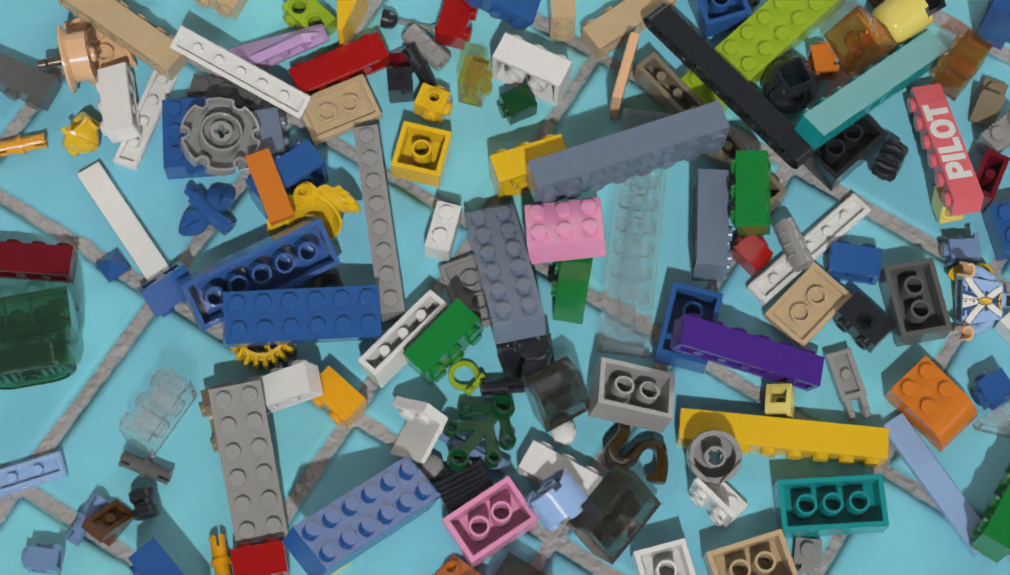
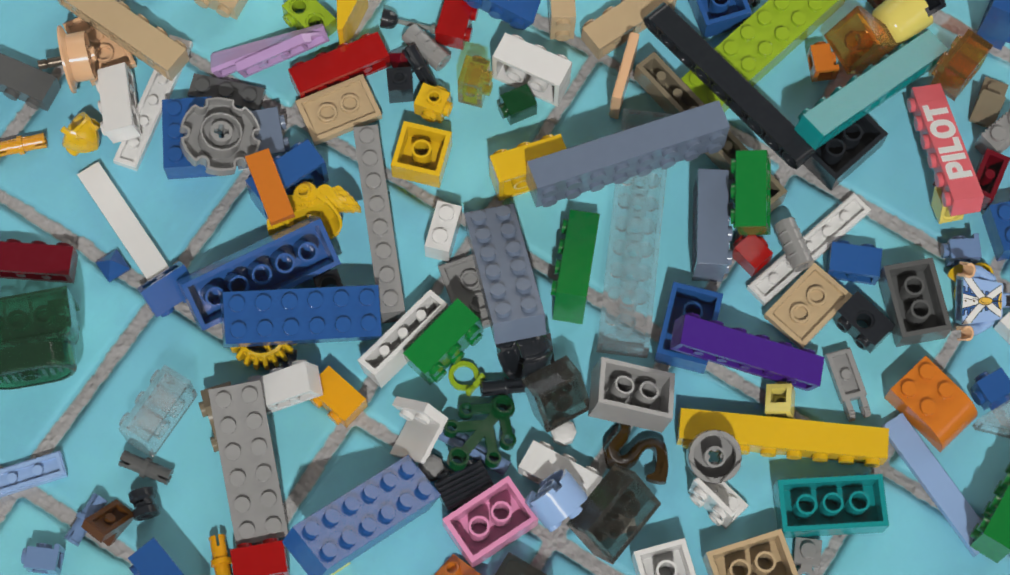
(208, 210): blue plant -> none
(241, 72): white plate -> none
(565, 230): bright pink brick -> none
(785, 98): black piece -> none
(889, 160): black gear -> none

